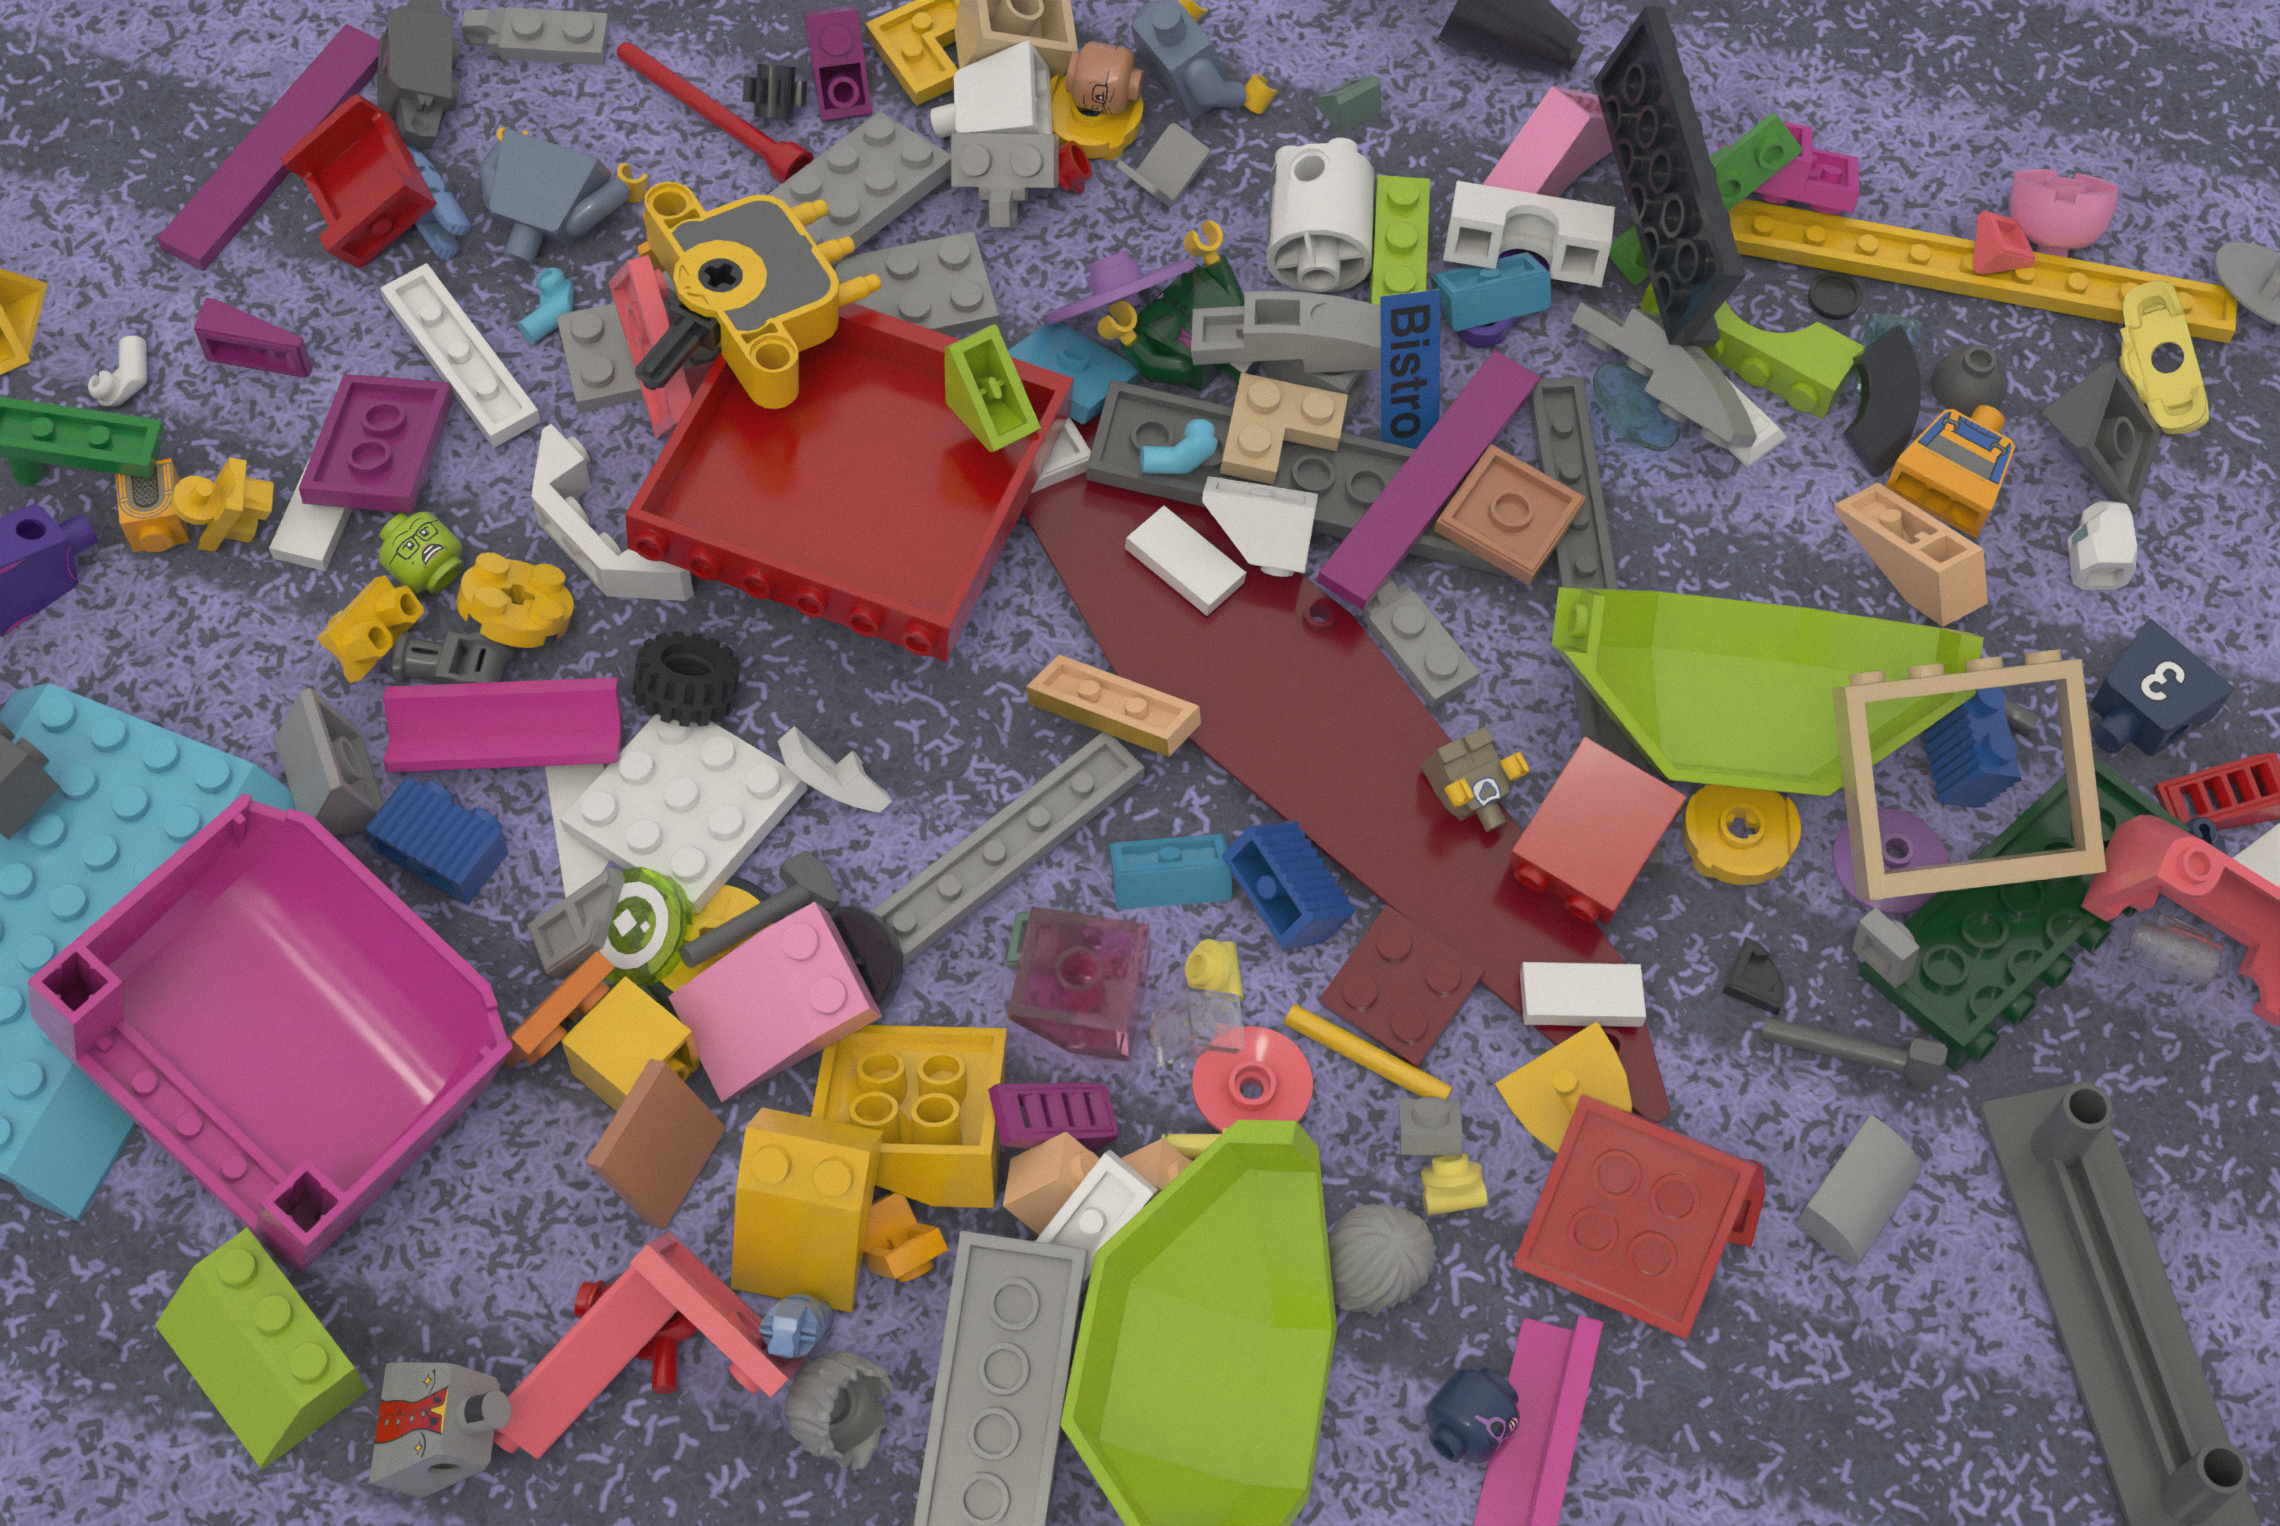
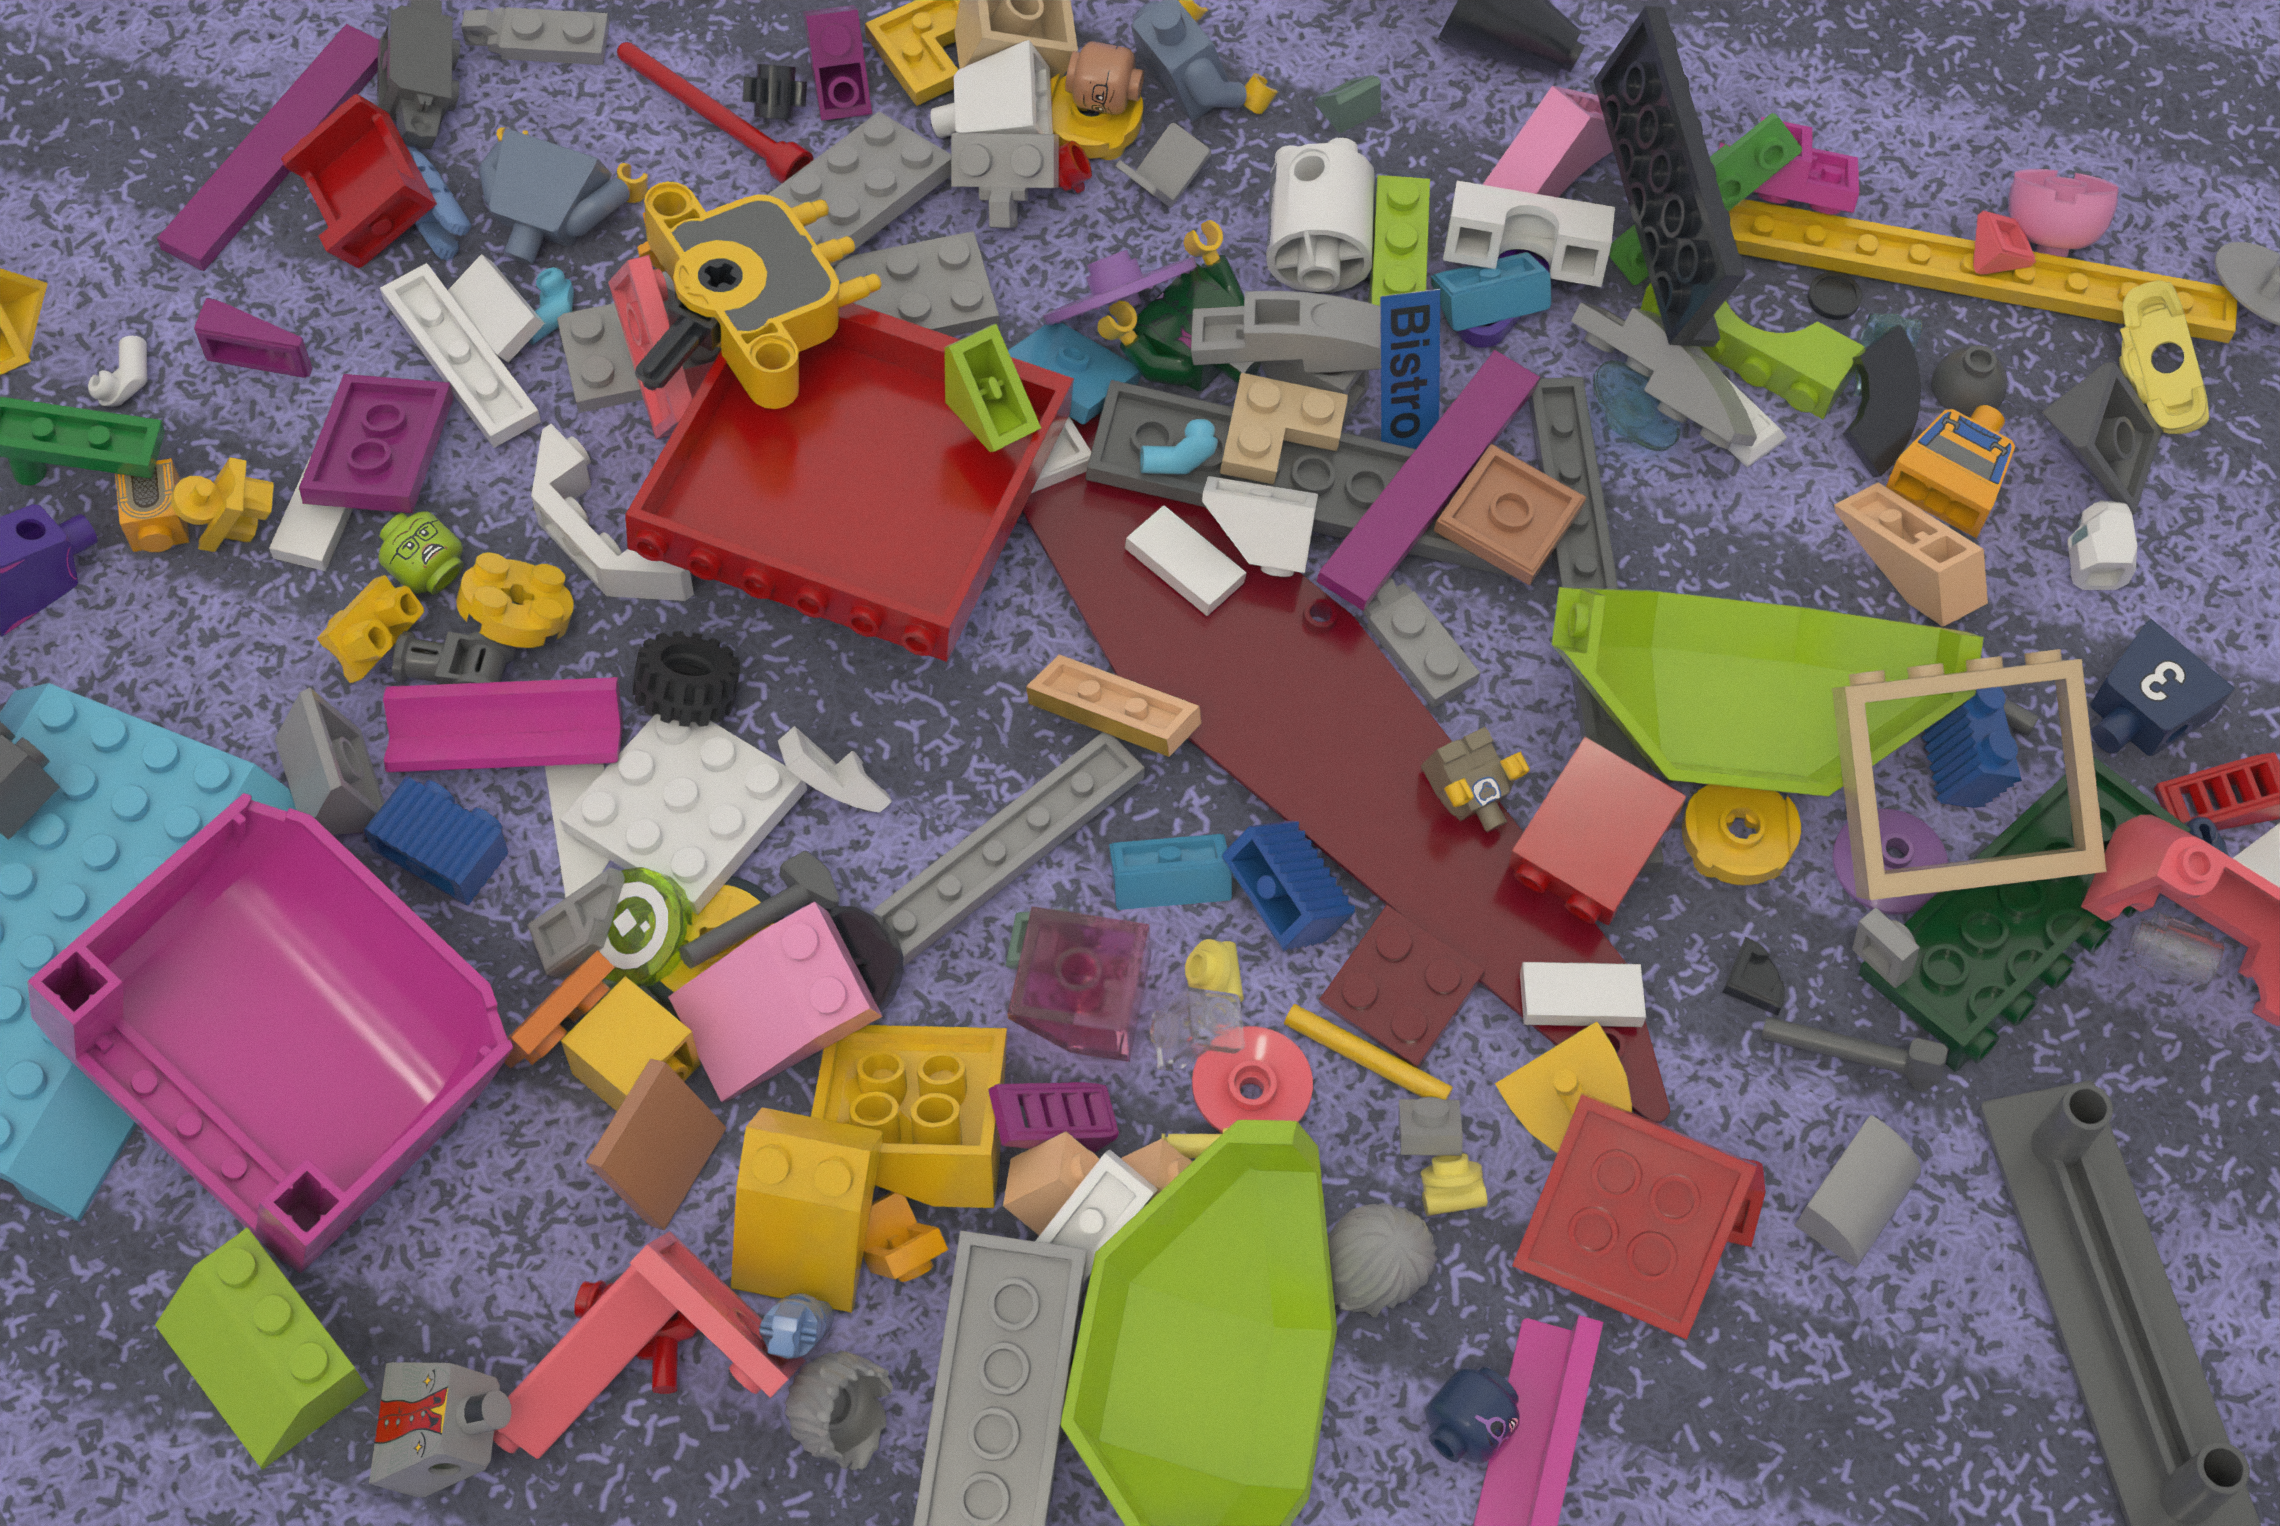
(495, 308): none -> white tile

